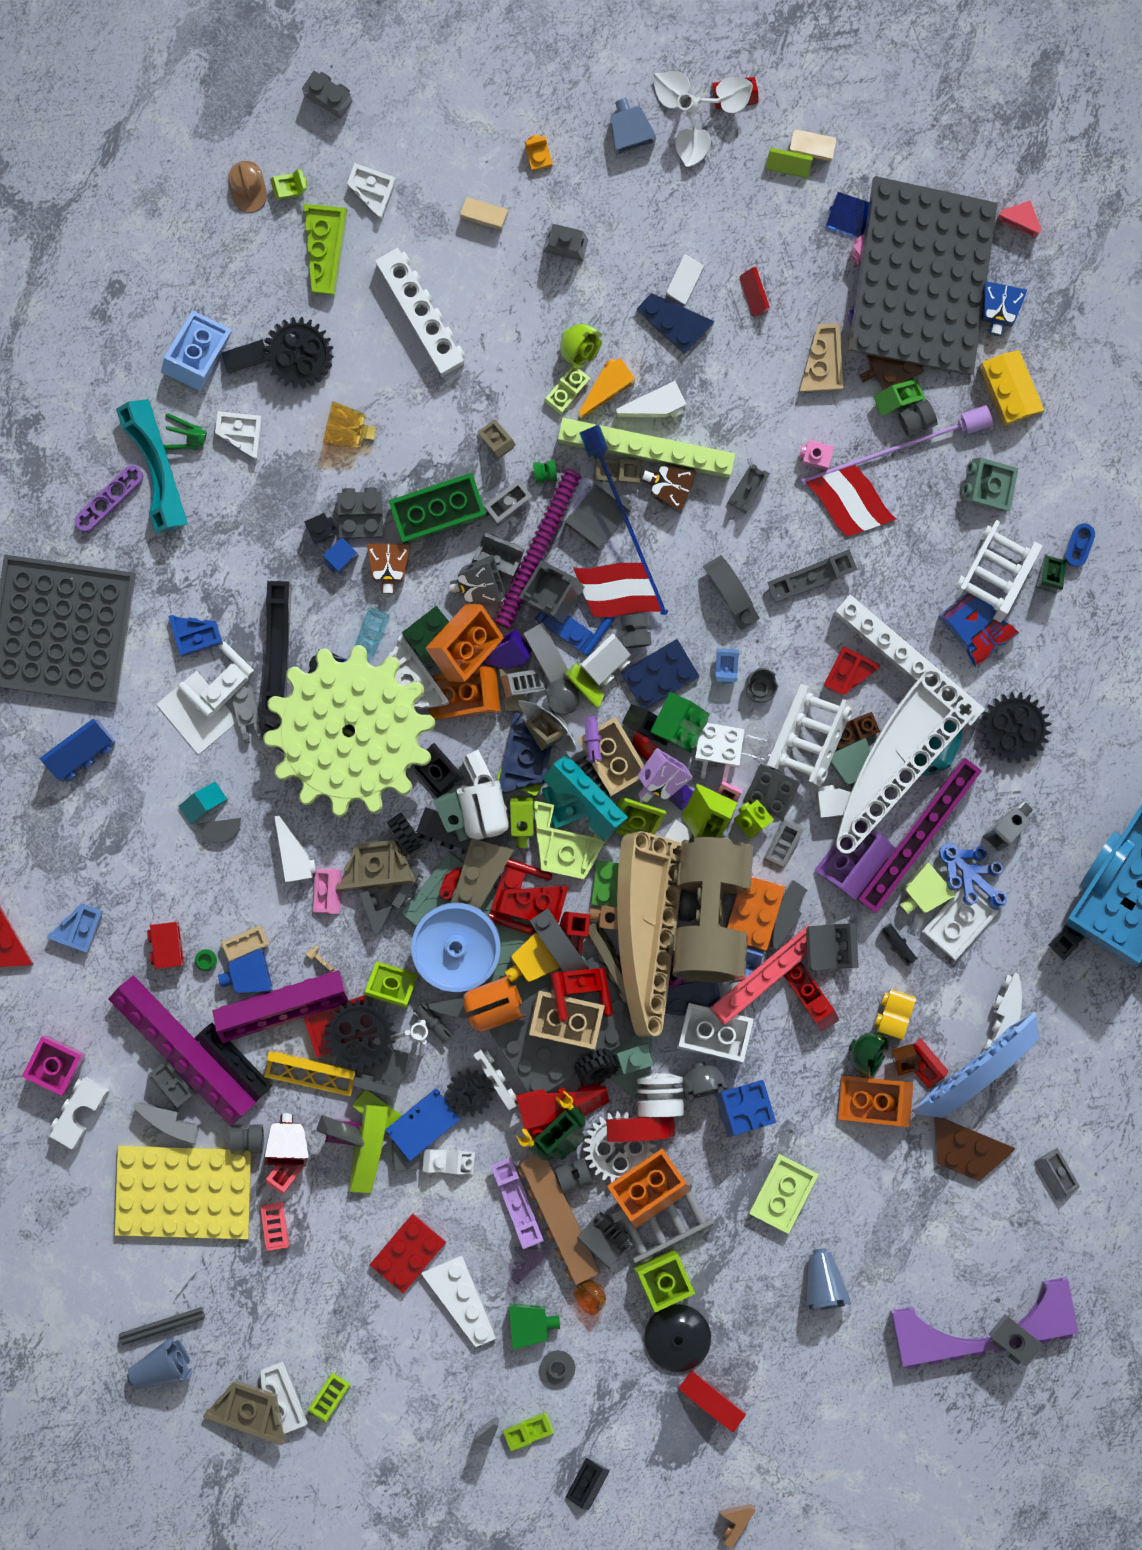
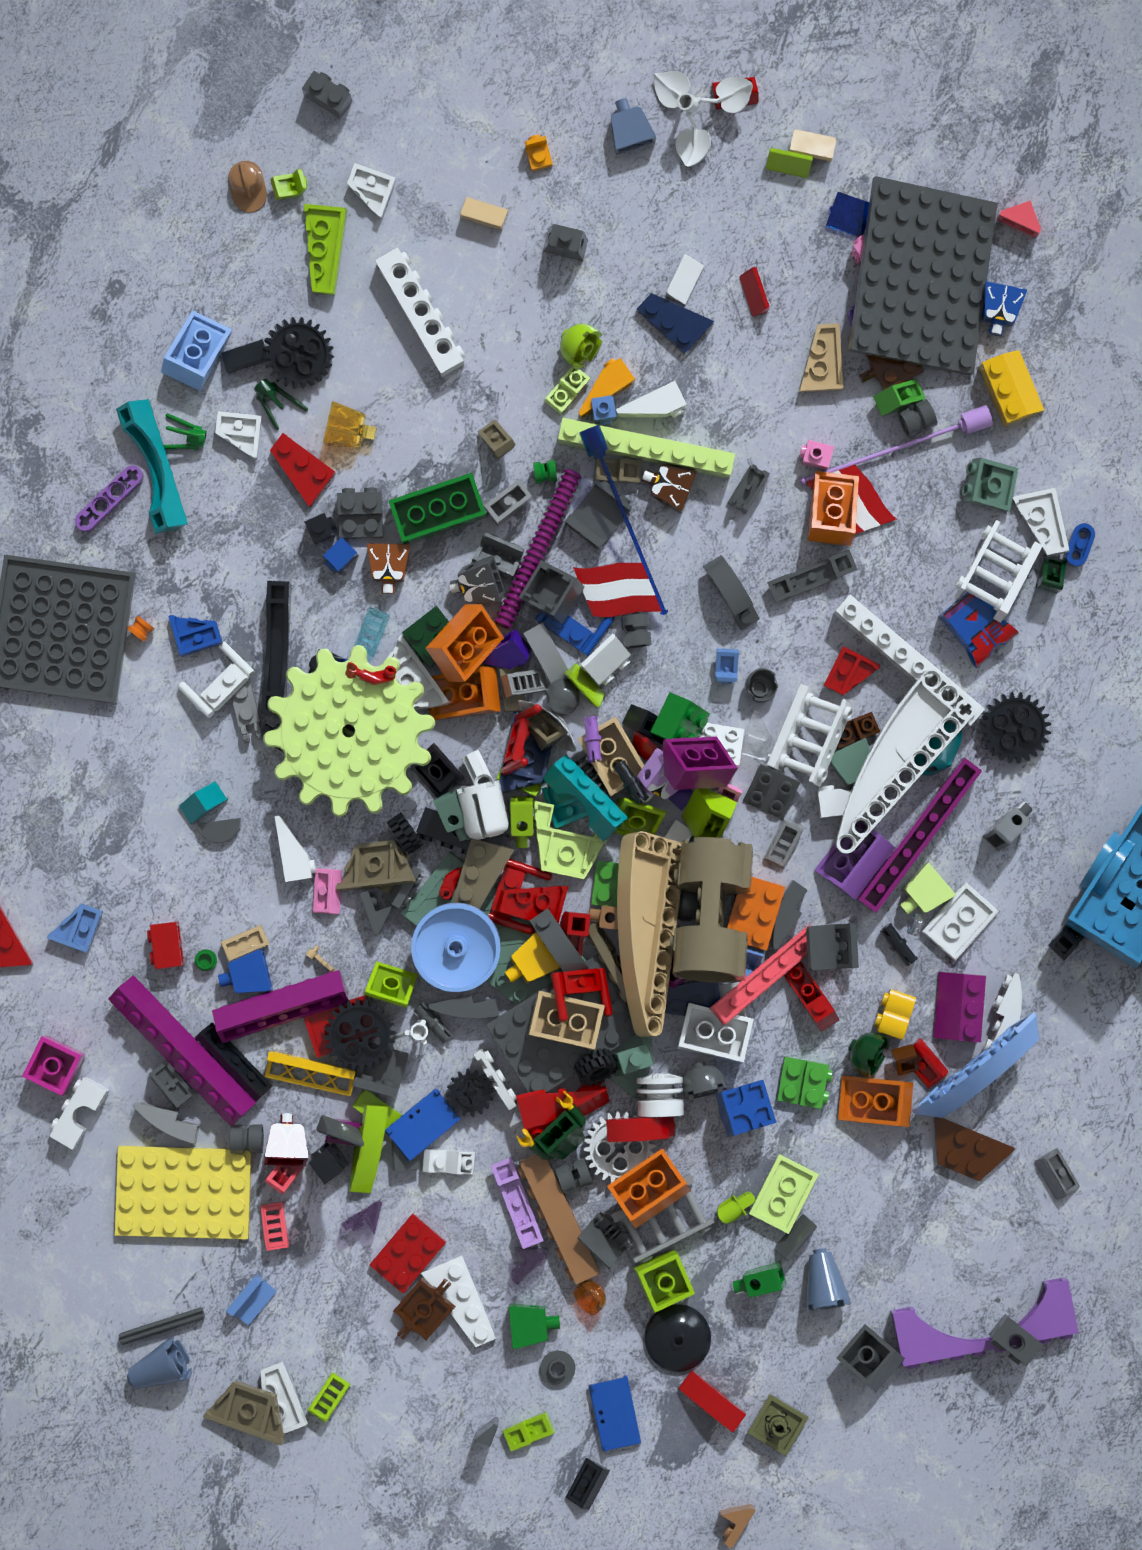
(78, 750): blue slope -> none
(140, 628): none -> orange wheel
(190, 721): white sticker -> none
(251, 1300): none -> medium blue panel
(267, 392): none -> dark green plant
(302, 468): none -> red wing
(328, 1162): none -> black arch
(370, 1214): none -> clear purple slope
(372, 678): none -> red arm
(424, 1308): none -> reddish brown plate
(489, 994): orange cylinder -> none
(519, 734): none -> red plate
(603, 410): none -> medium blue bracket
(615, 1406): none -> blue door
(631, 782): none -> black pin
(659, 674): dark blue plate -> none
(697, 763): none -> magenta slope
(734, 1207): none -> lime arm
(752, 818): lime brick -> none
(770, 1278): none -> green torso
(781, 1439): none -> olive plate
(796, 1238): none -> dark grey slope
(804, 1082): none -> bright green plate
(833, 508): none -> orange slope
(870, 1358): none -> dark grey brick
(959, 1006): none -> magenta slope
(971, 873): plant -> none
(1044, 519): none -> white wing

